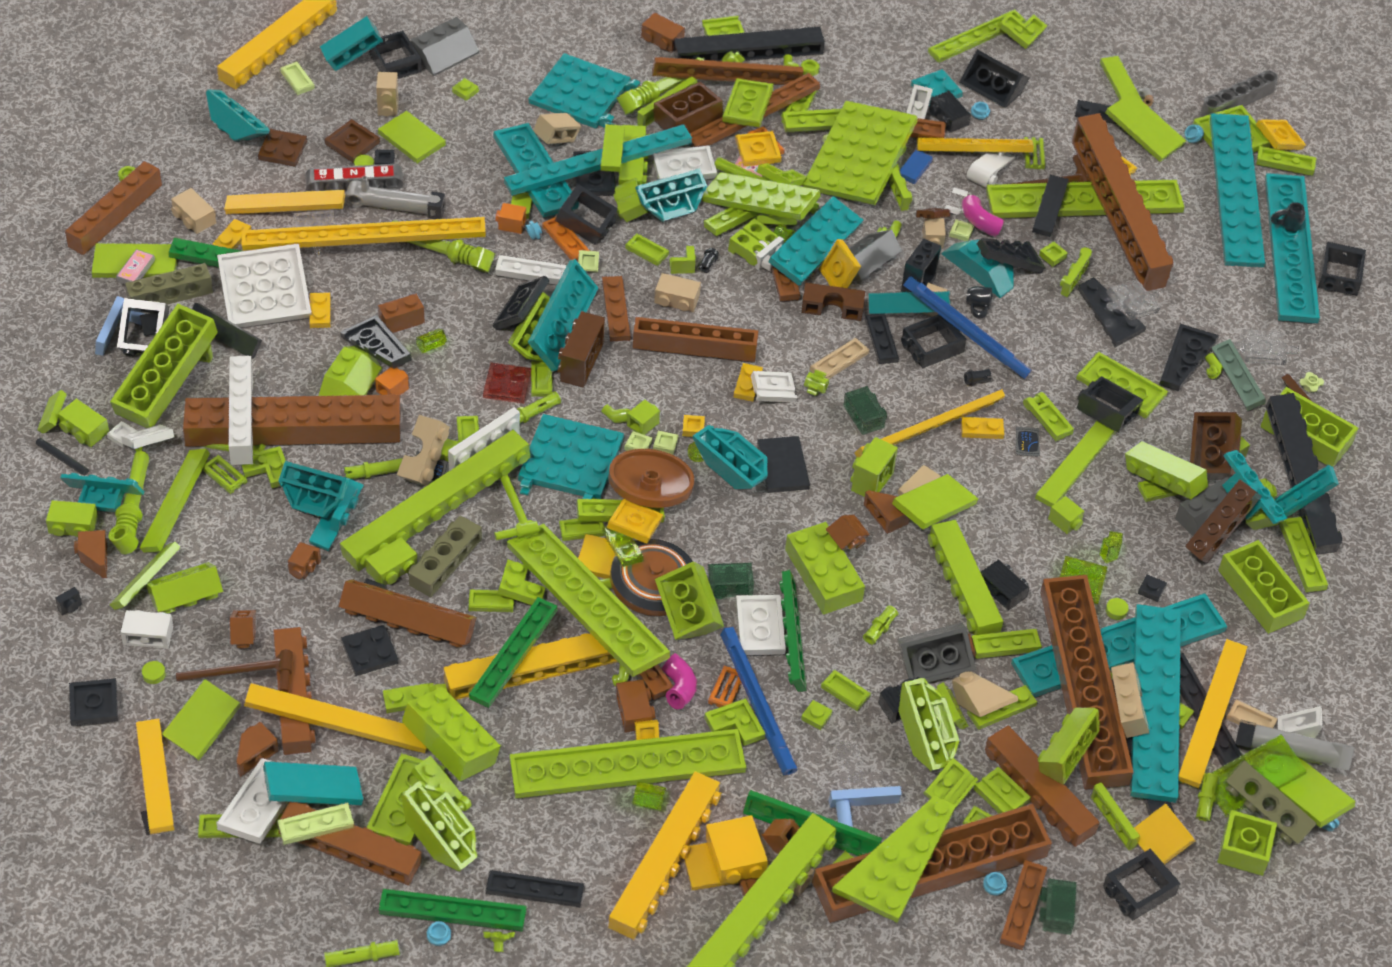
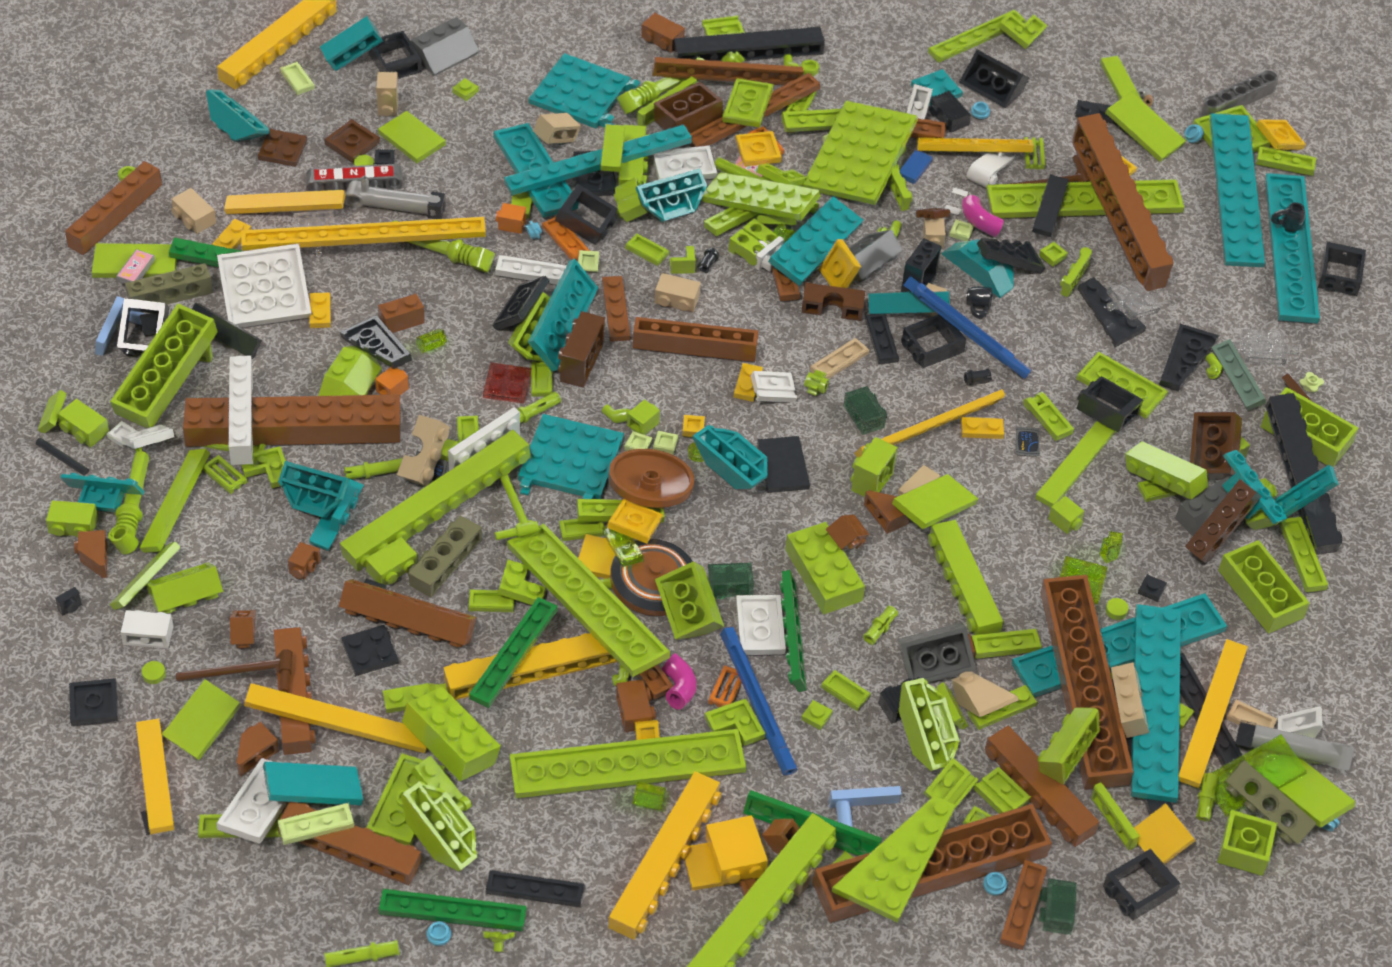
(1005, 584): black brick -> none

